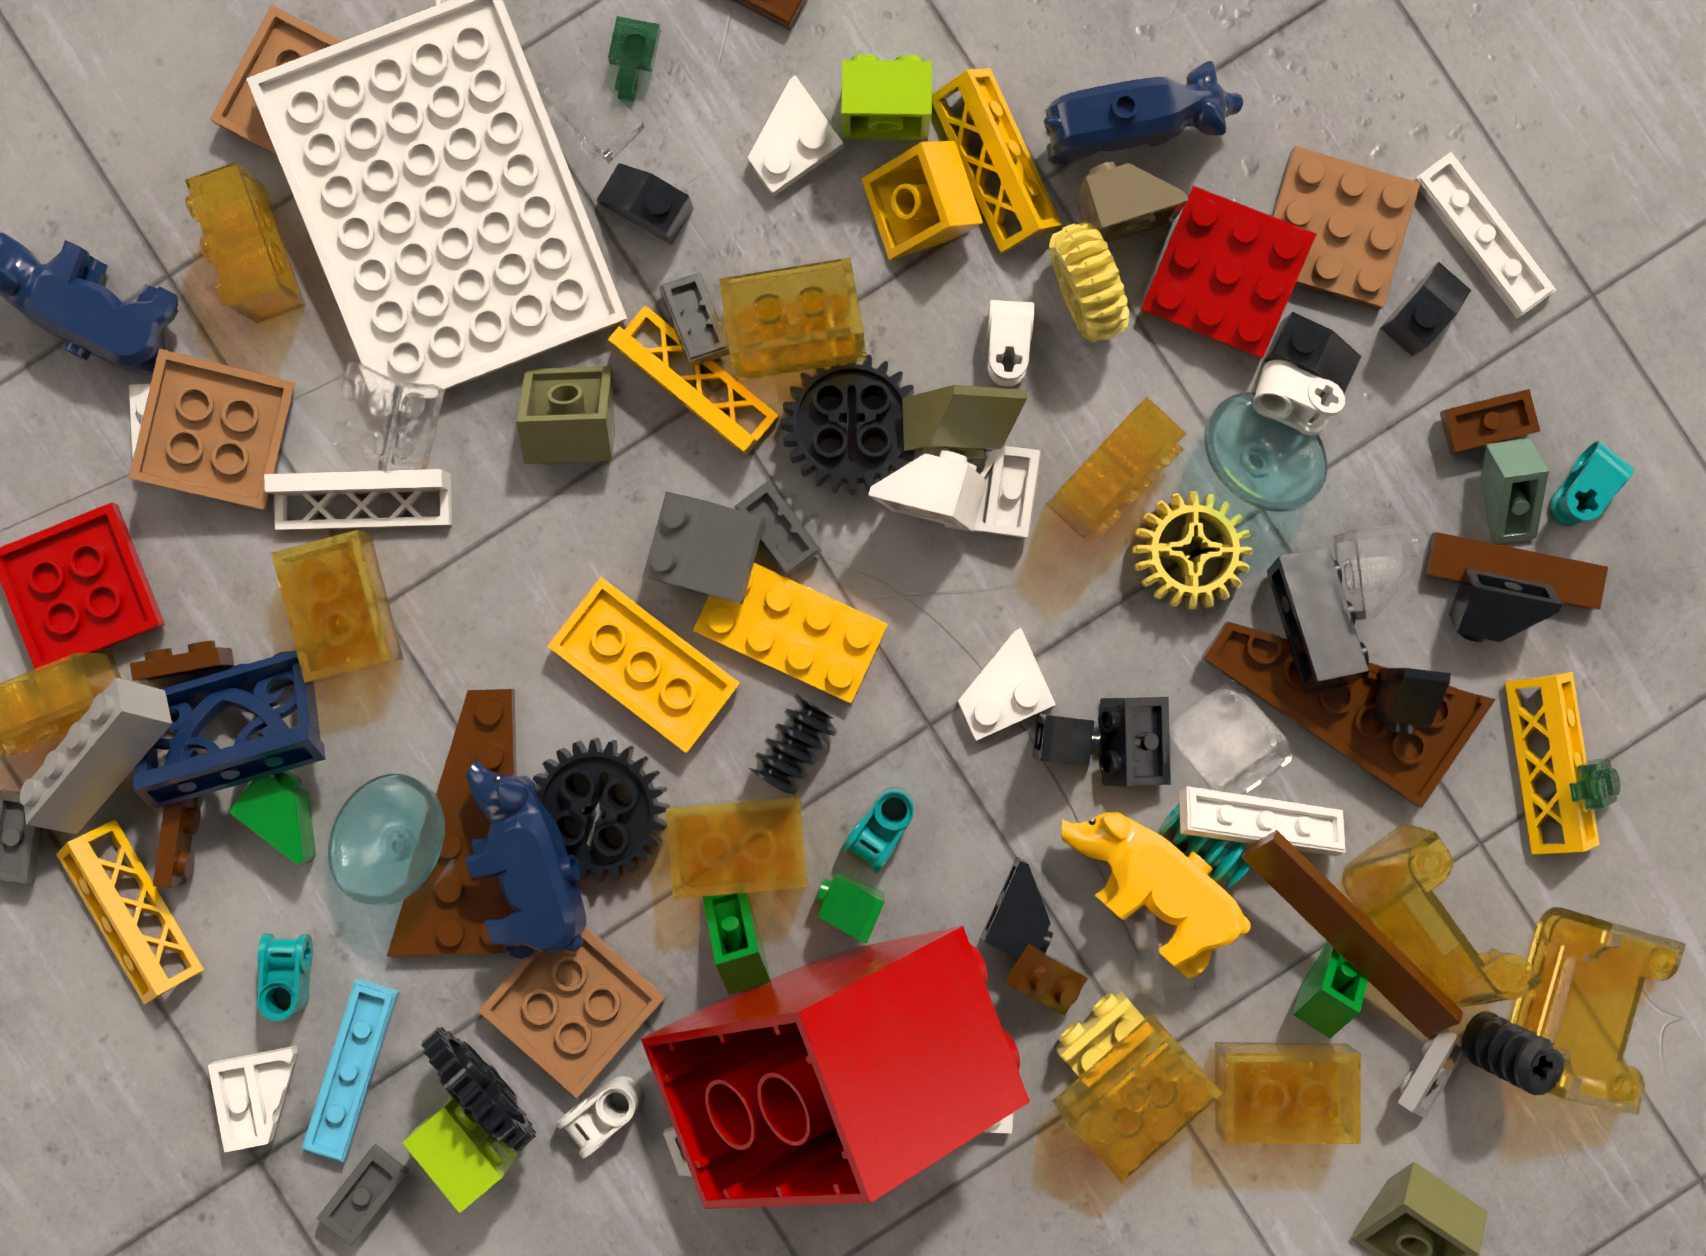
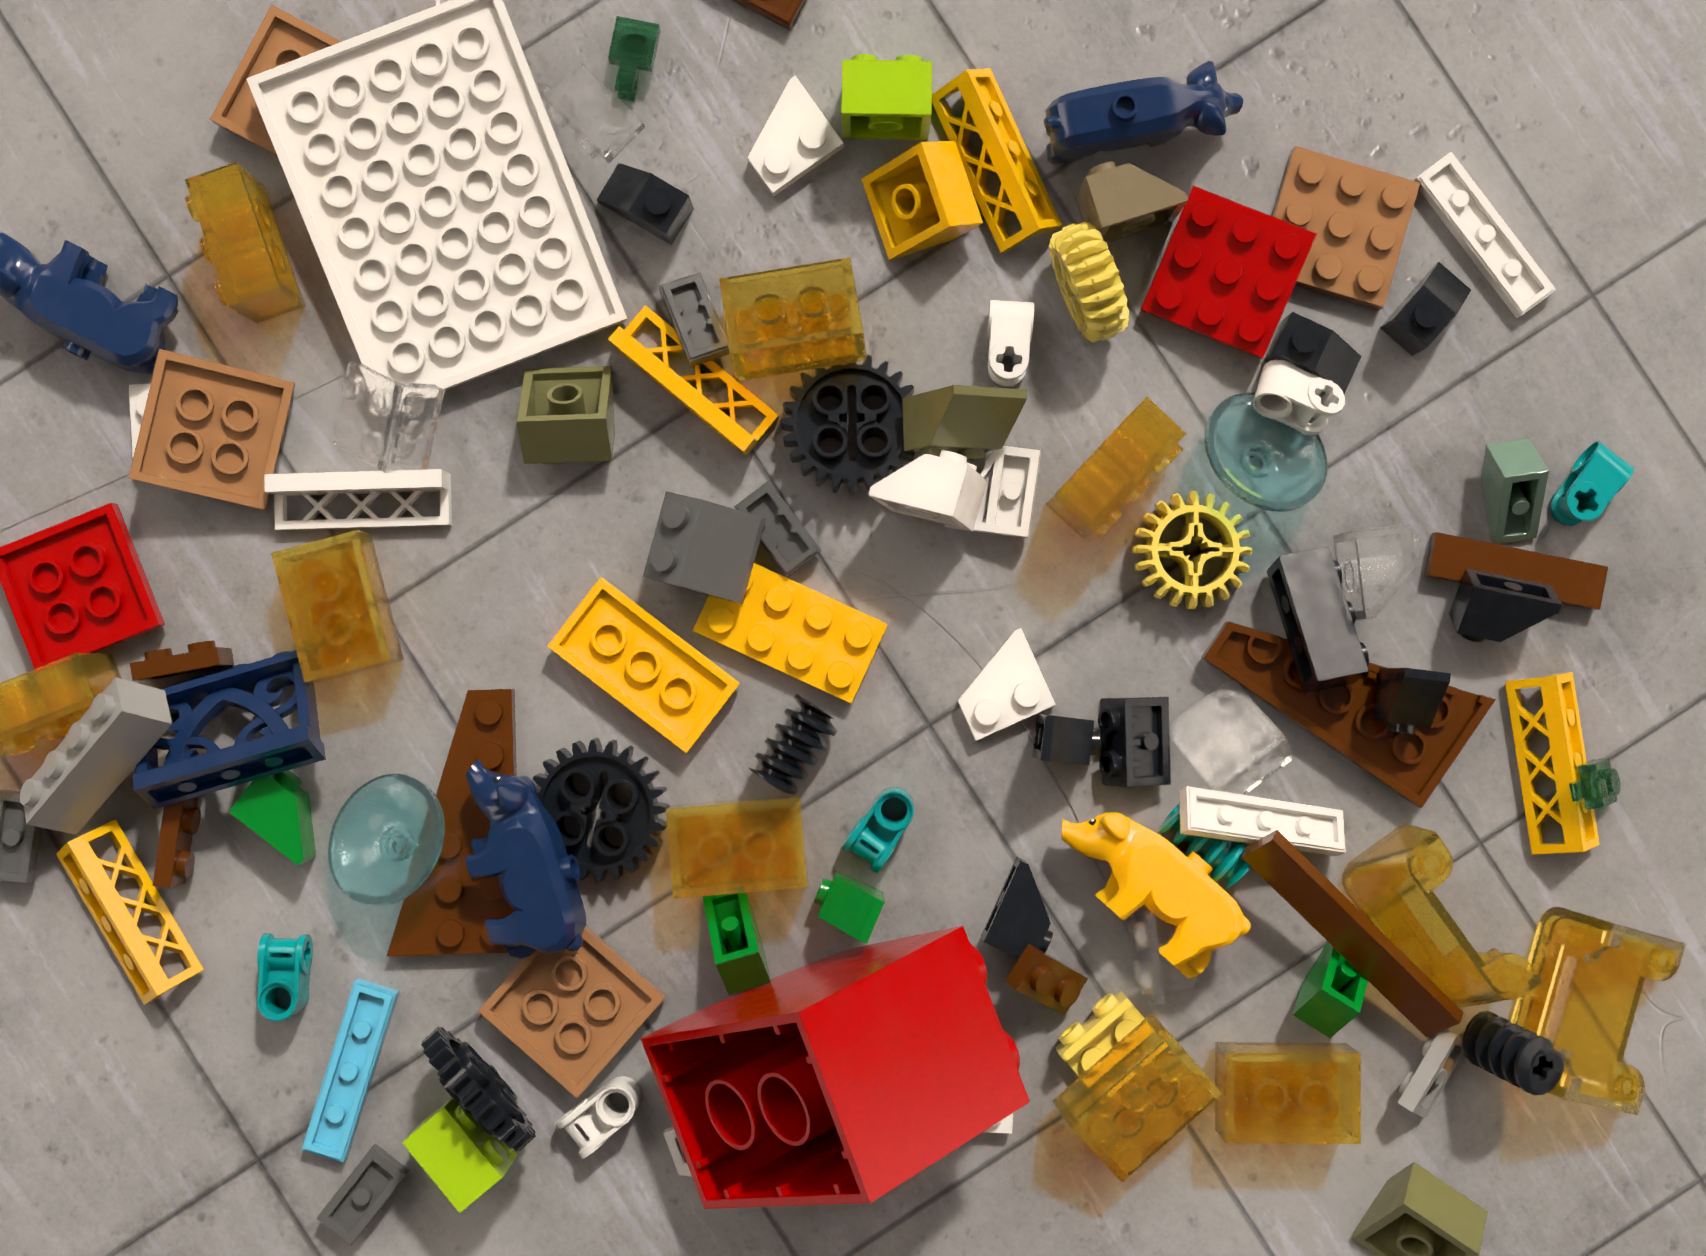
(251, 1095): white wing -> none
(1489, 421): reddish brown plate -> none

